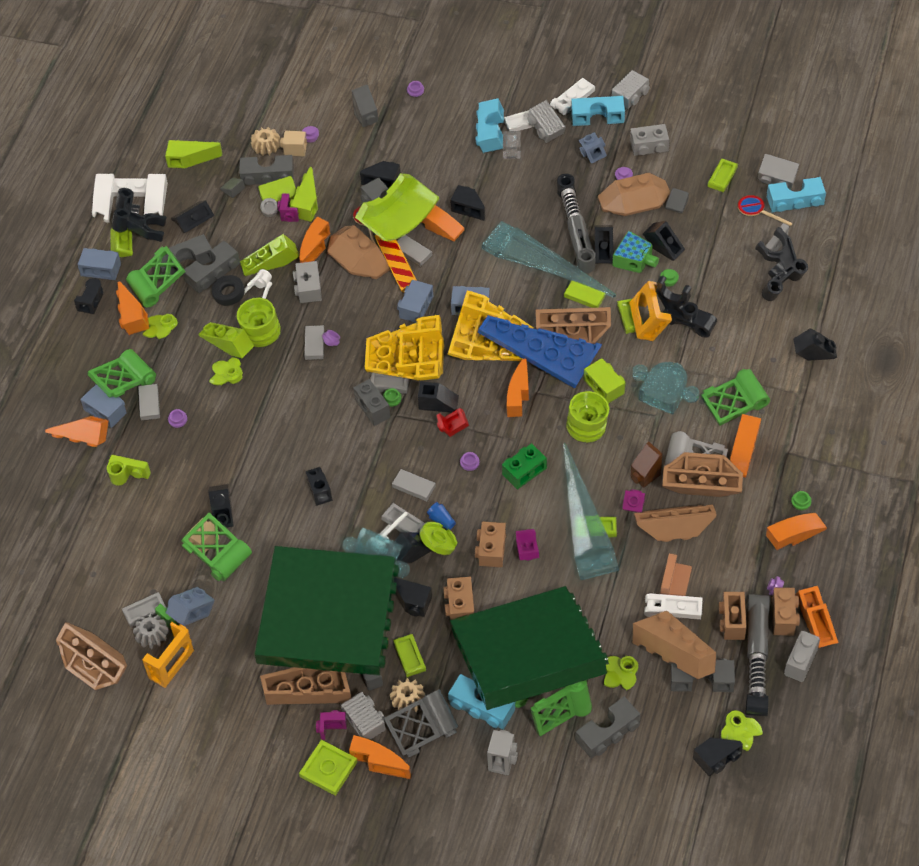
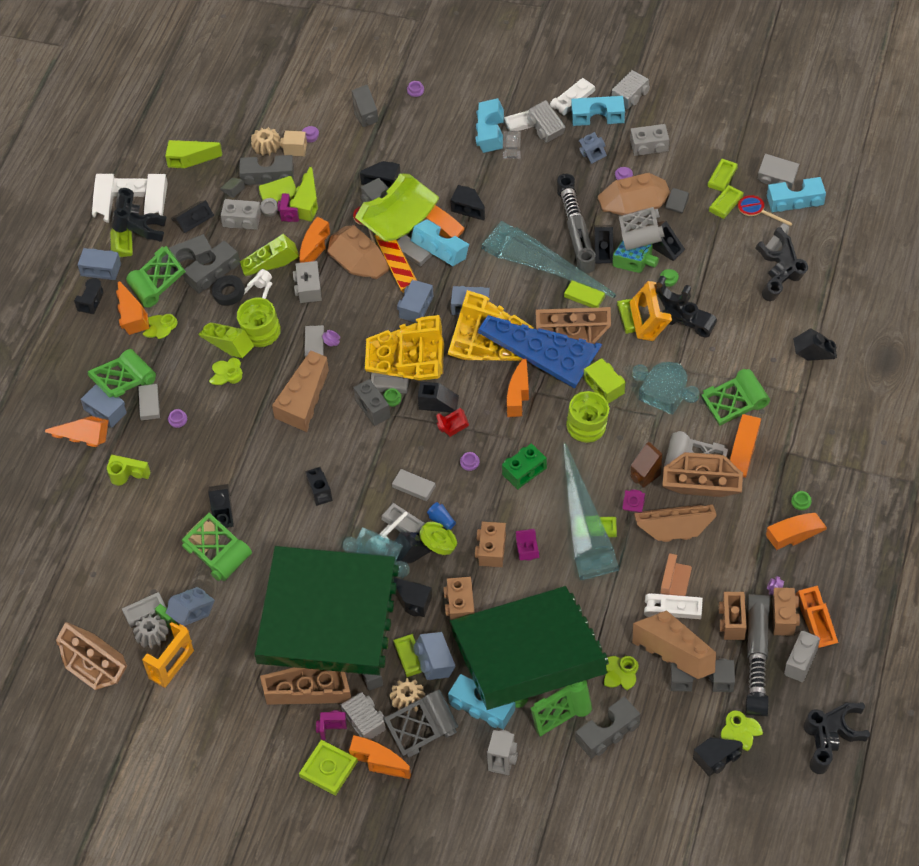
(241, 214): none -> light grey brick
(301, 394): none -> medium nougat wedge
(434, 656): none -> sand blue brick
(450, 250): none -> medium azure arch
(641, 234): none -> light grey piece
(726, 201): none -> lime tile
(826, 730): none -> black piece

